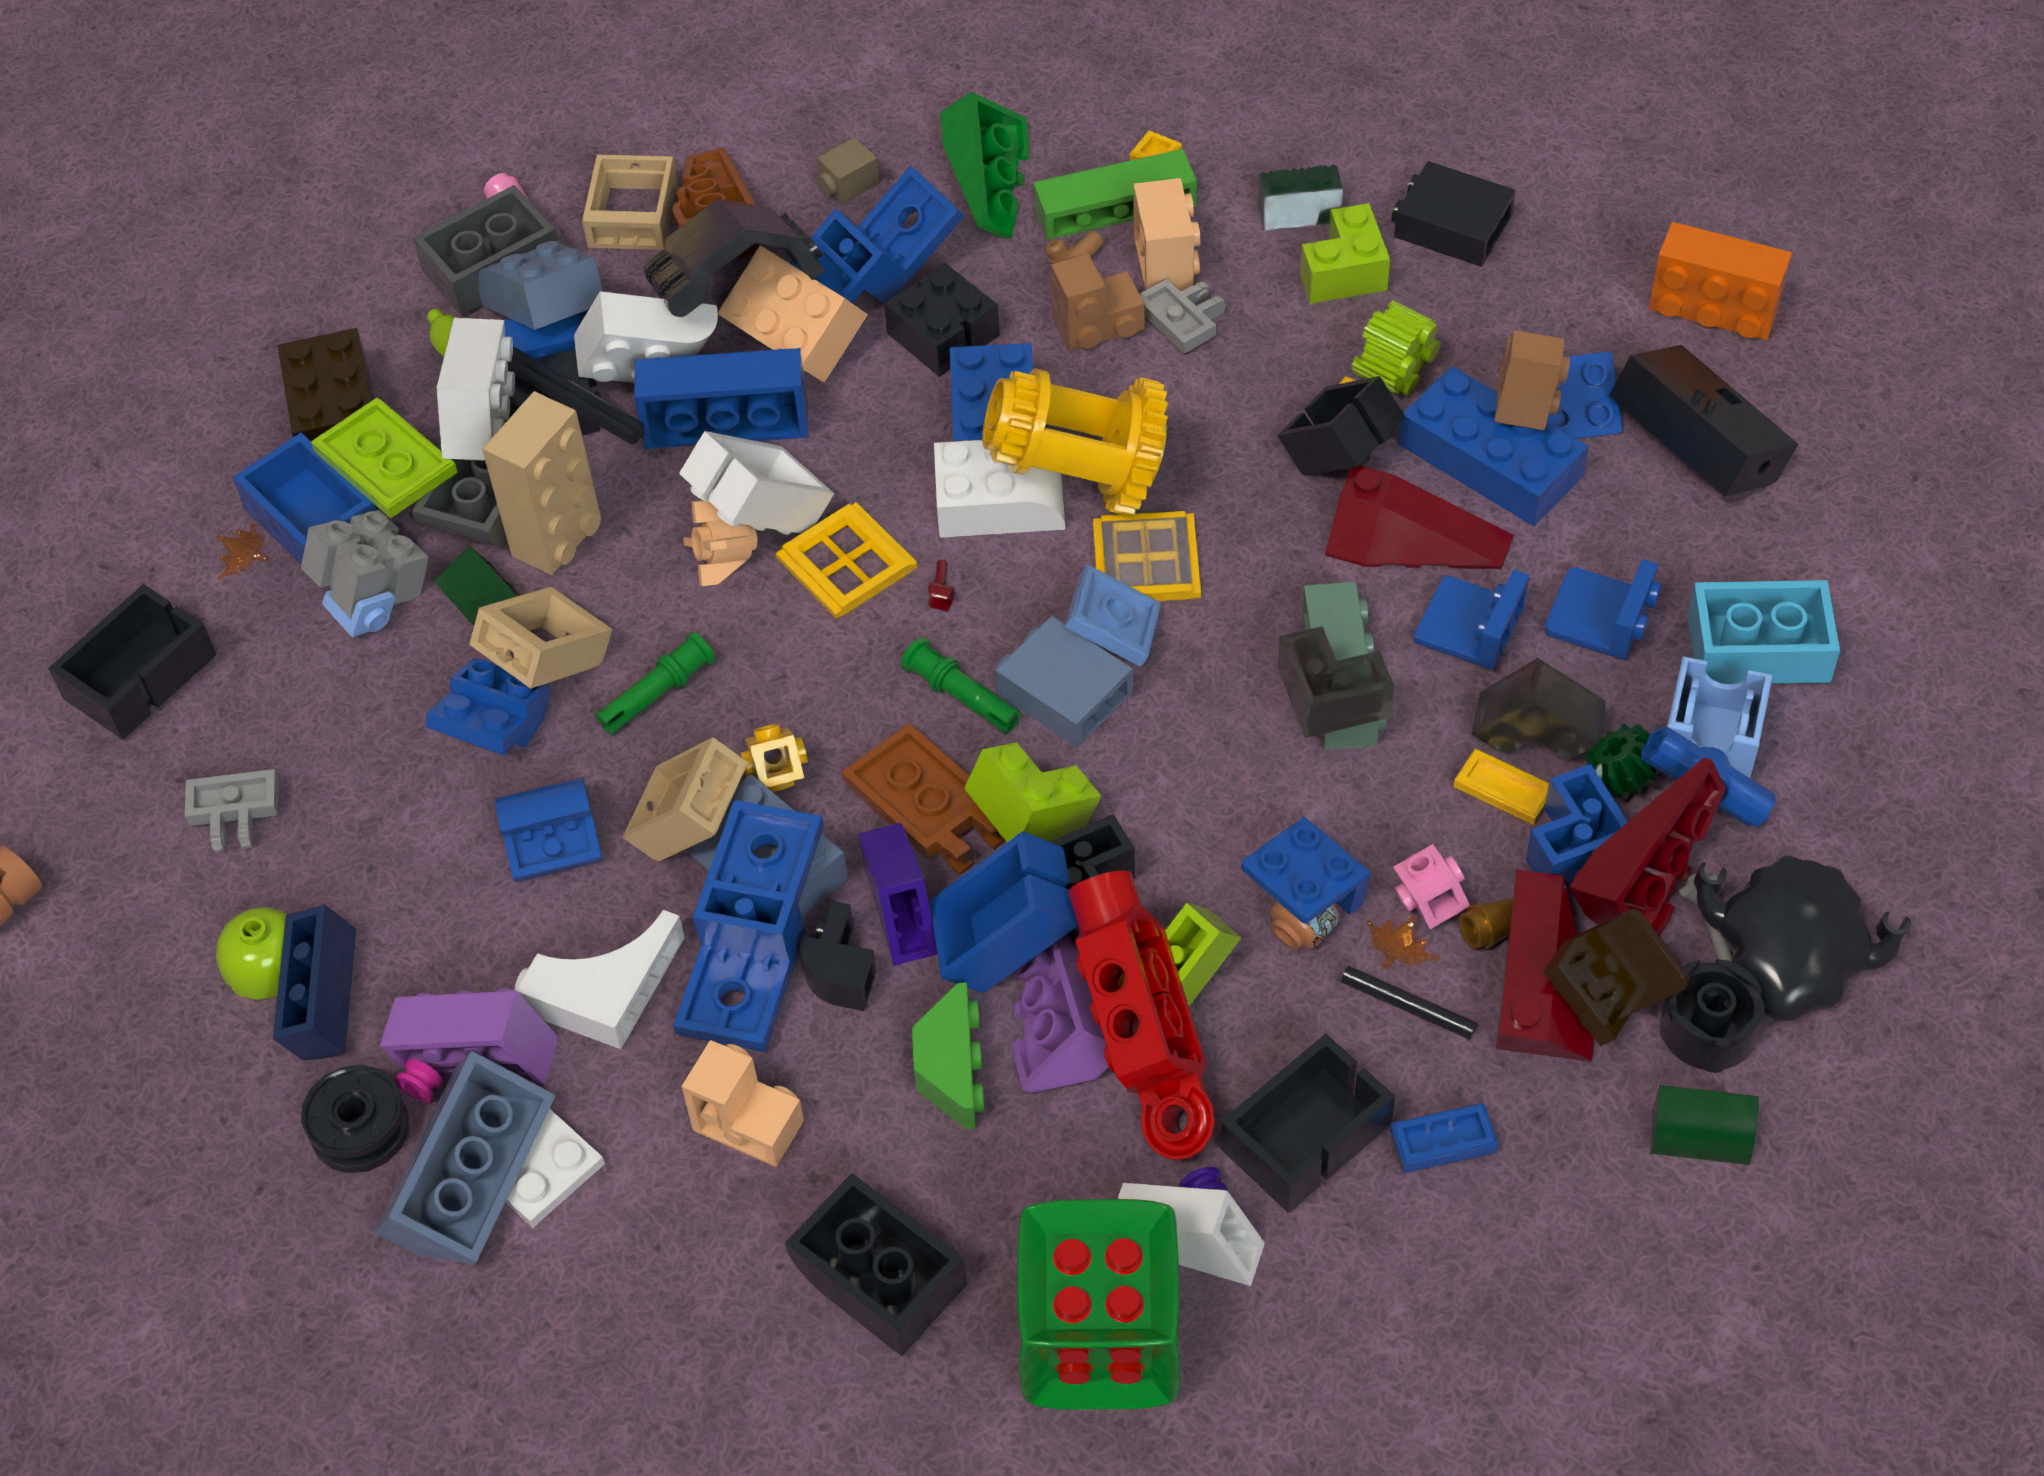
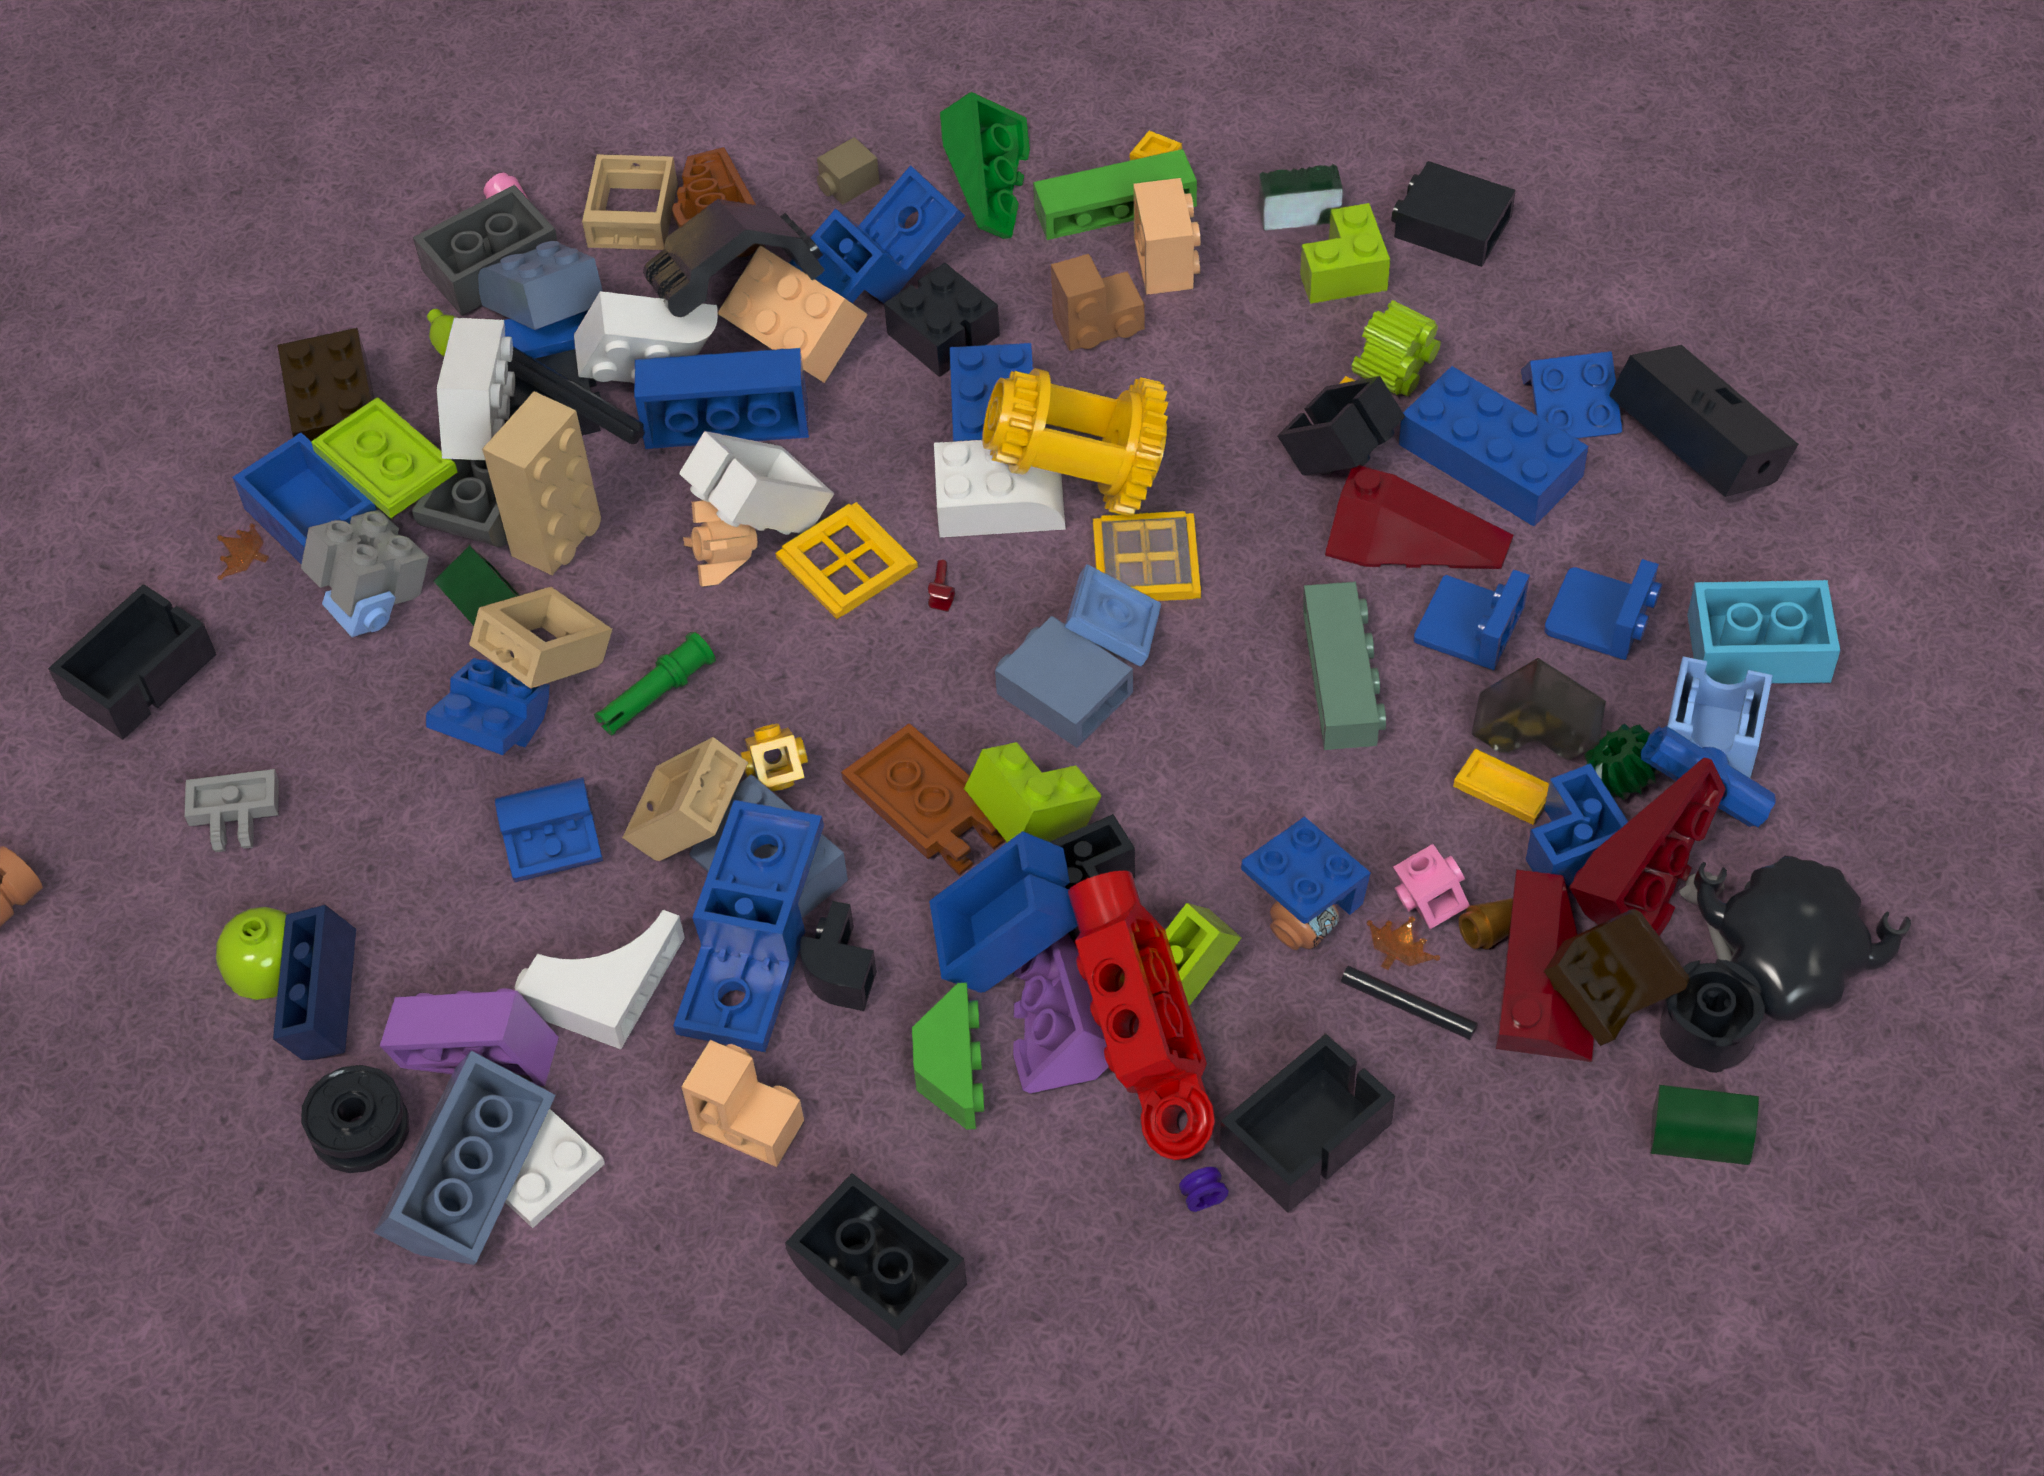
(418, 1080): dark pink bush -> none
(898, 893): dark purple slope -> none
(946, 676): green pin -> none
(1088, 244): medium nougat arm -> none
(1098, 1304): green piece -> none
(1178, 316): light grey hinge -> none
(1210, 1229): white slope -> none
(1331, 692): clear smoke brick -> none
(1443, 1137): blue plate -> none
(1529, 379): medium nougat brick -> none
(1719, 280): orange brick -> none

